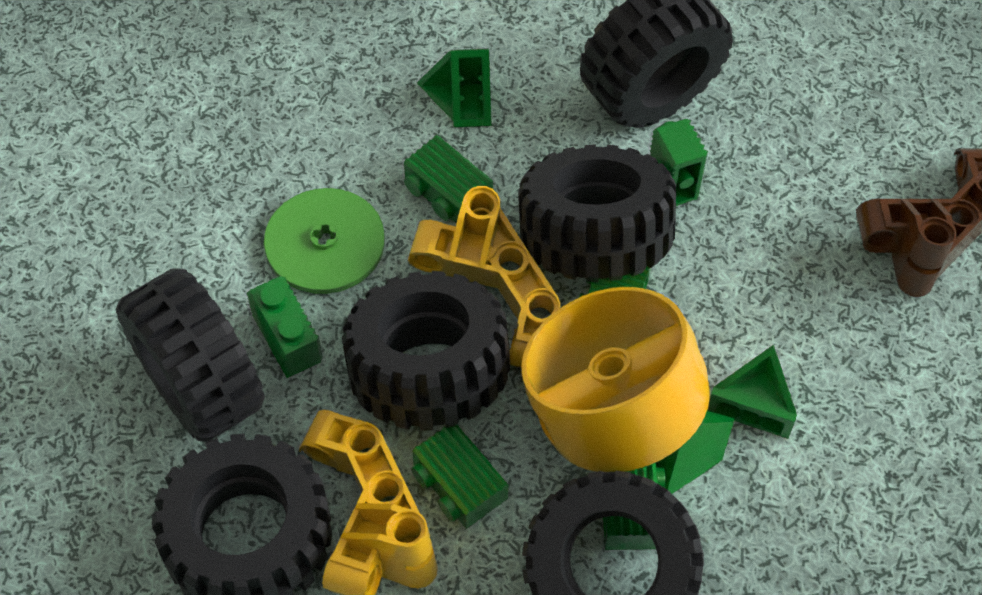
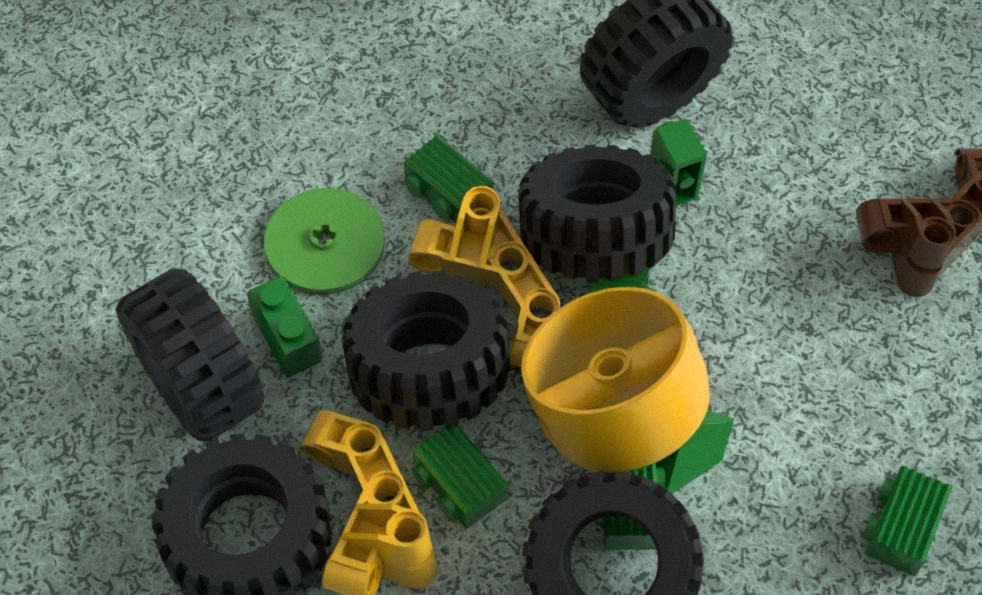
(461, 86): green slope -> none
(757, 396): green slope -> none
(907, 519): none -> green brick

